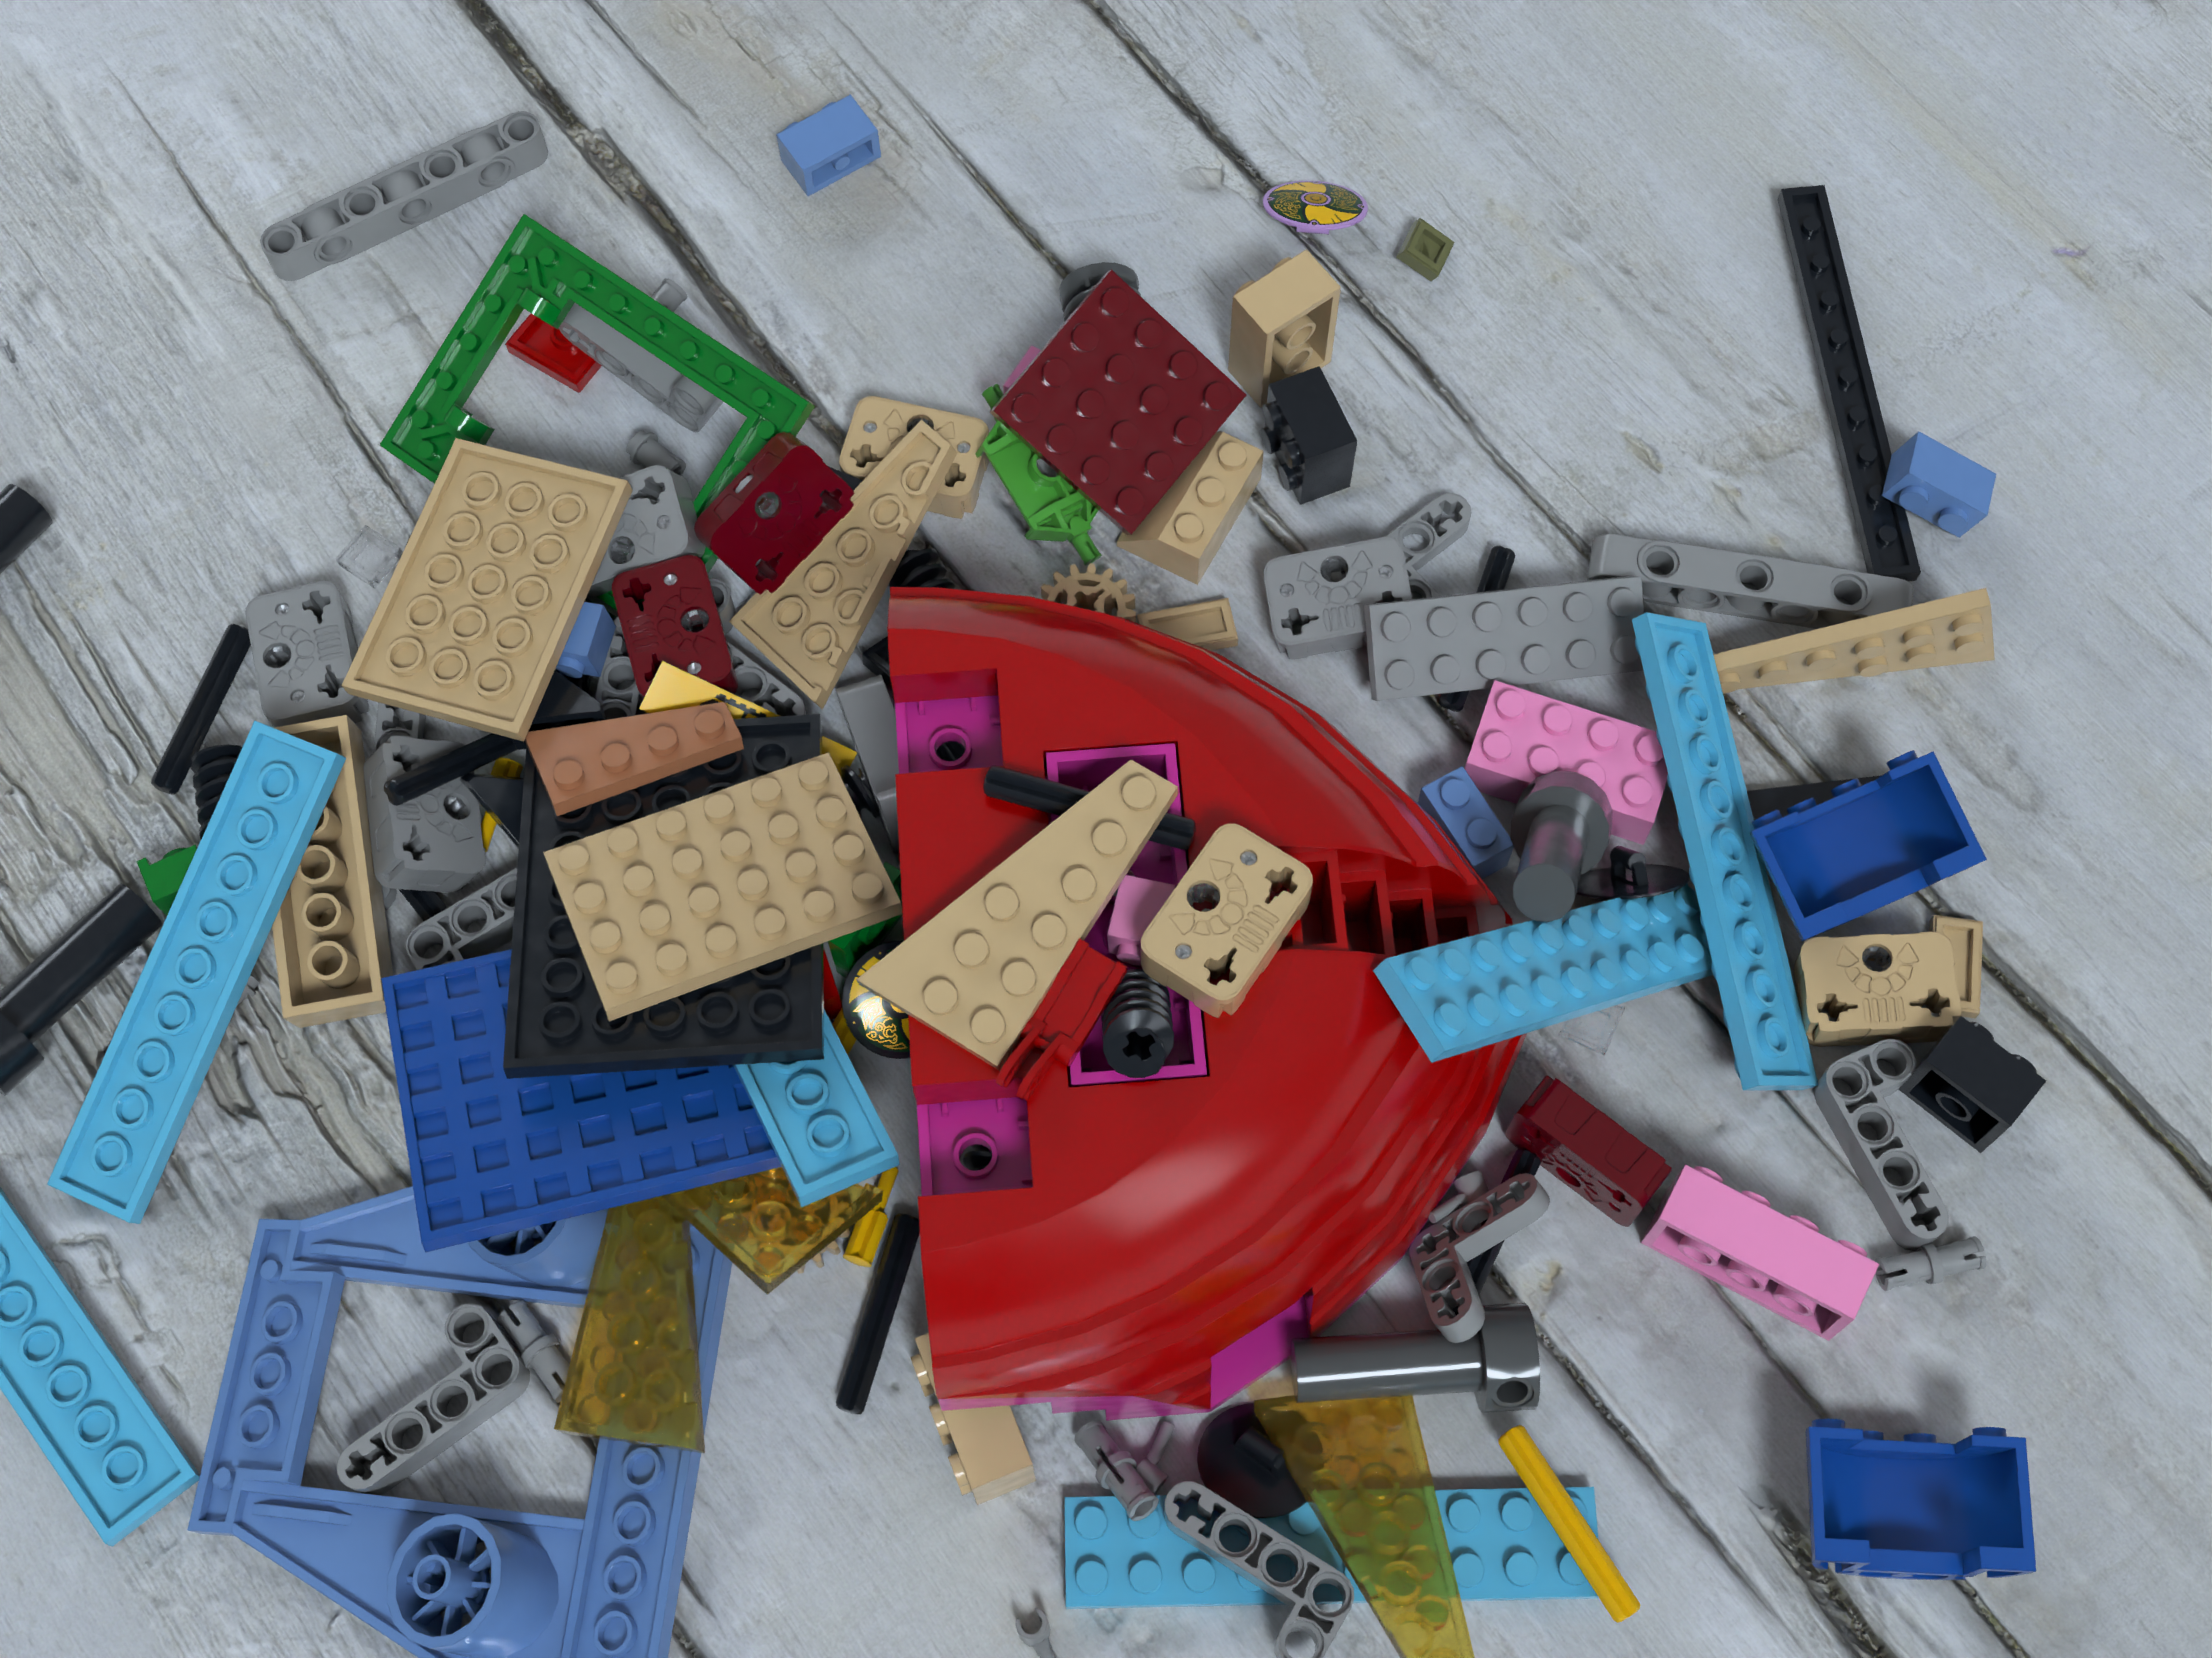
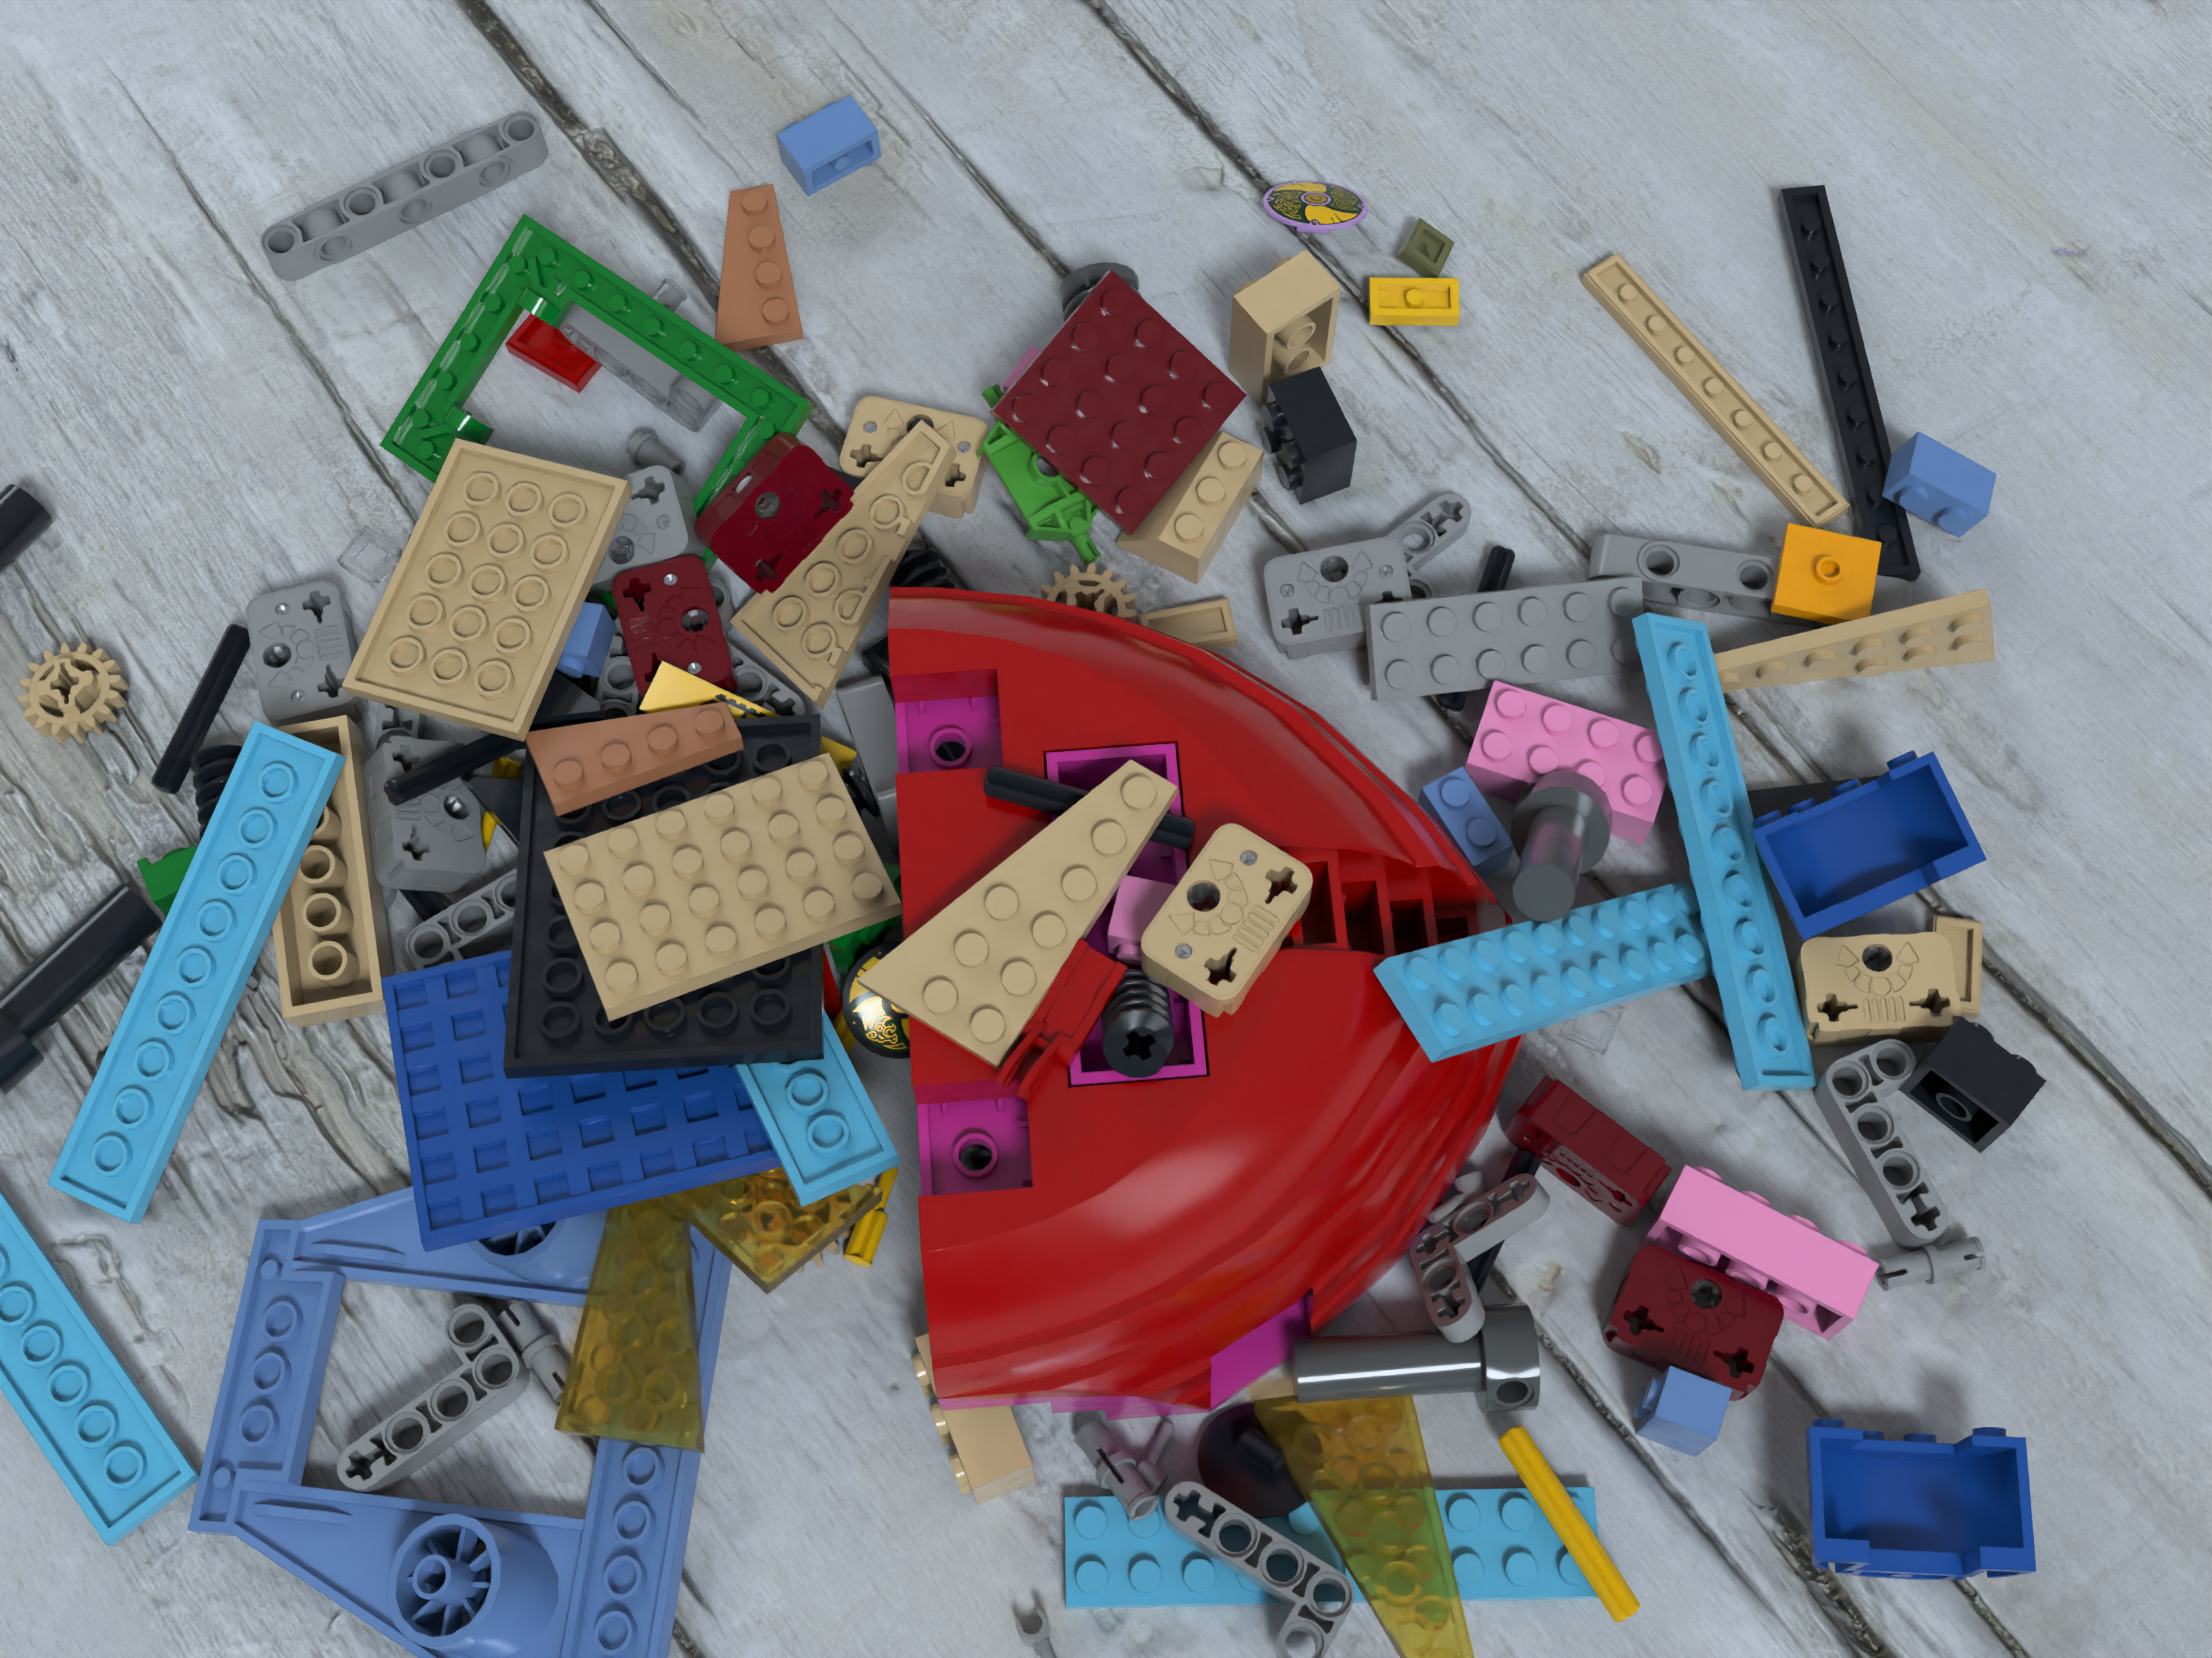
(75, 693): none -> tan gear
(756, 281): none -> nougat wing
(878, 1314): black axle -> none
(1414, 301): none -> yellow plate
(1631, 878): black shield -> none
(1680, 1334): none -> dark red axle
(1681, 1411): none -> medium blue brick
(1715, 394): none -> tan tile
(1825, 575): none -> light orange plate

